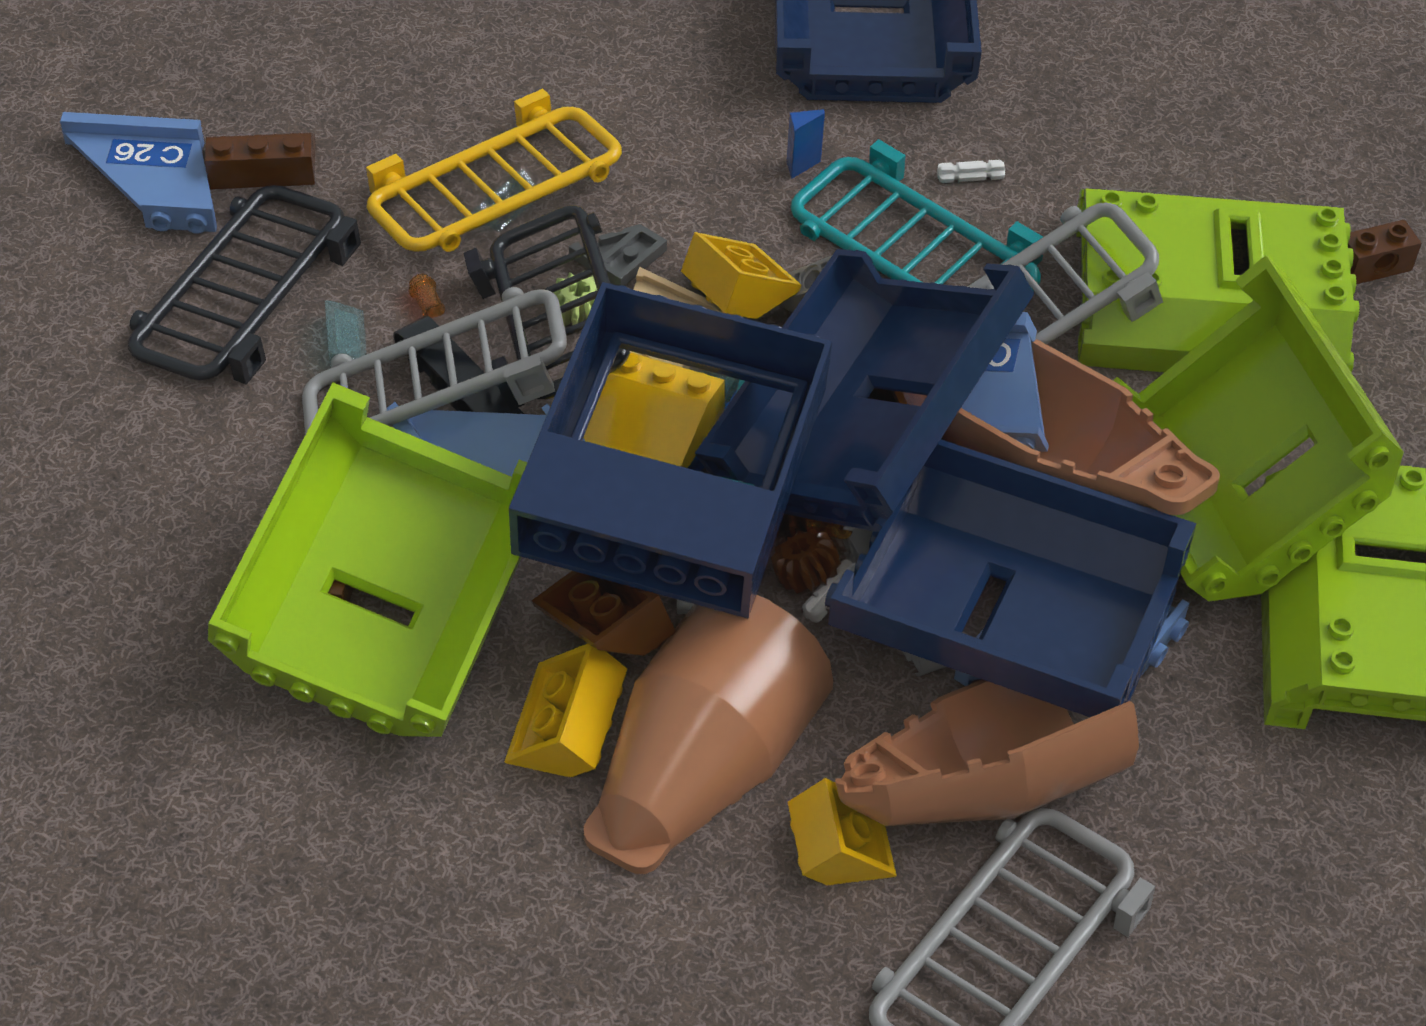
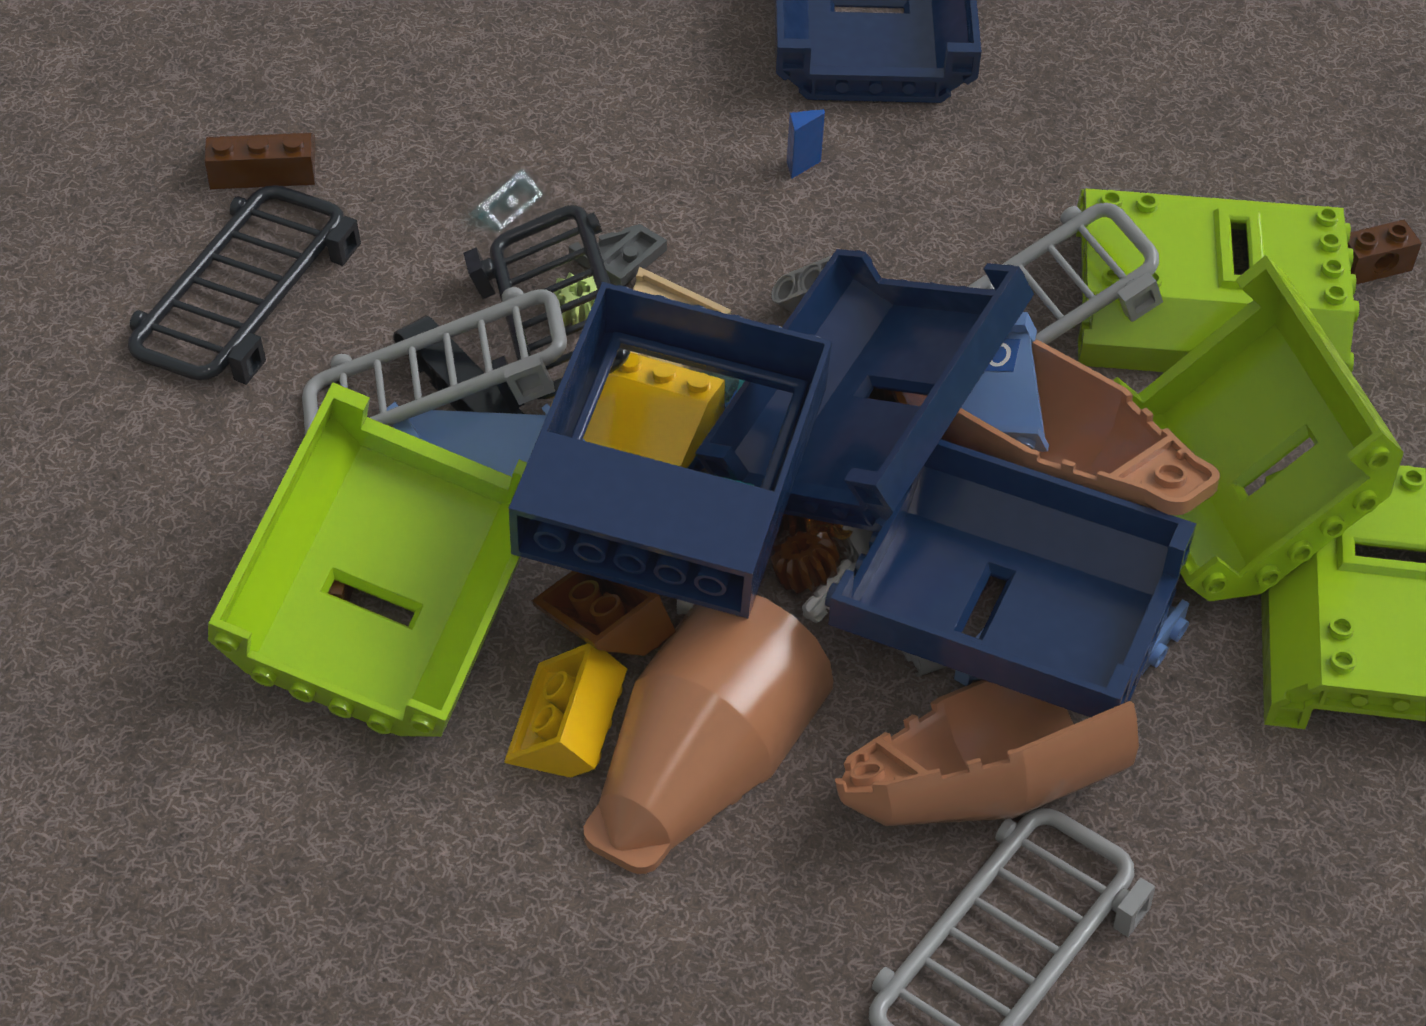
(151, 163): medium blue piece -> none
(344, 330): clear light blue slope -> none
(424, 290): clear orange pin -> none
(532, 115): yellow bar -> none
(737, 276): yellow slope -> none
(837, 841): yellow slope -> none
(886, 169): teal bar -> none
(971, 171): white axle -> none

